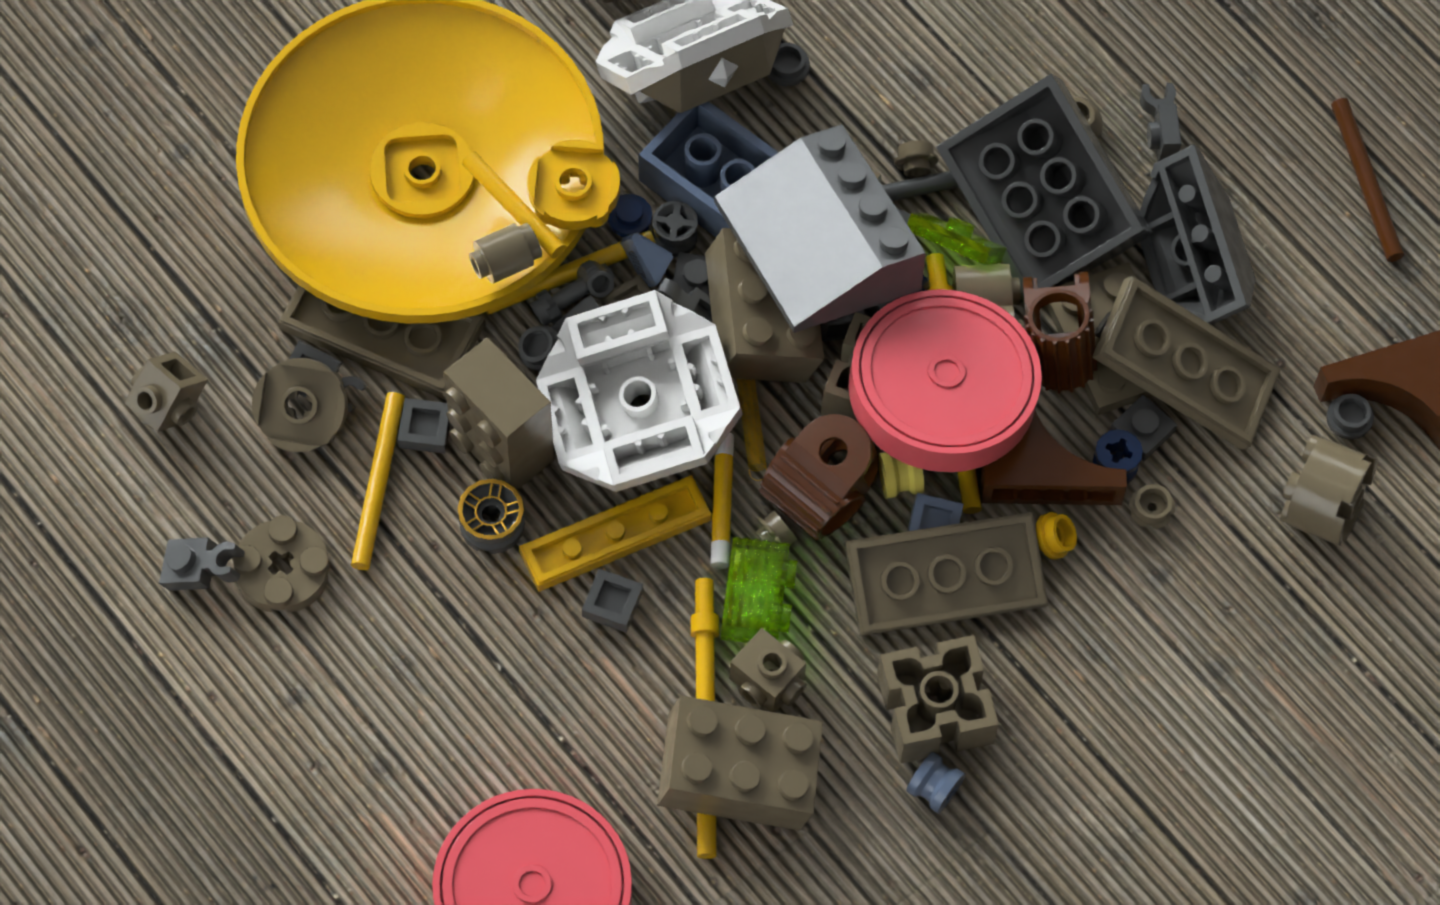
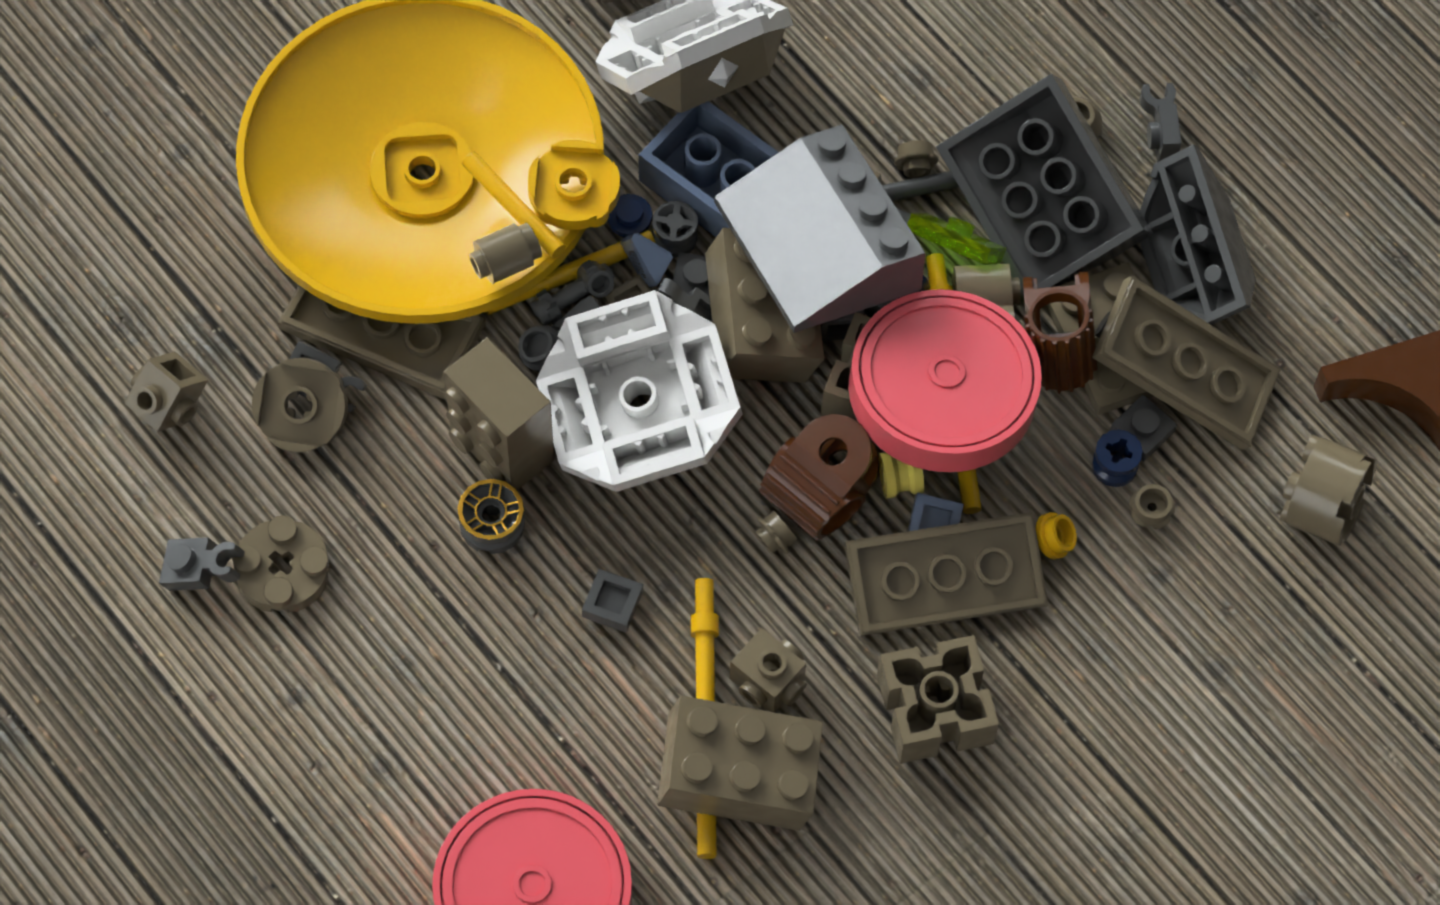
(377, 481): yellow bar -> none
(424, 426): dark grey plate -> none
(615, 533): yellow tile -> none
(722, 504): yellow bar -> none
(752, 429): yellow piece -> none
(756, 589): clear neon green brick -> none
(790, 65): dark grey plate -> none
(935, 782): sand blue wheel -> none
(1047, 473): reddish brown arch -> none
(1350, 416): dark grey plate -> none
(1367, 180): reddish brown bar -> none

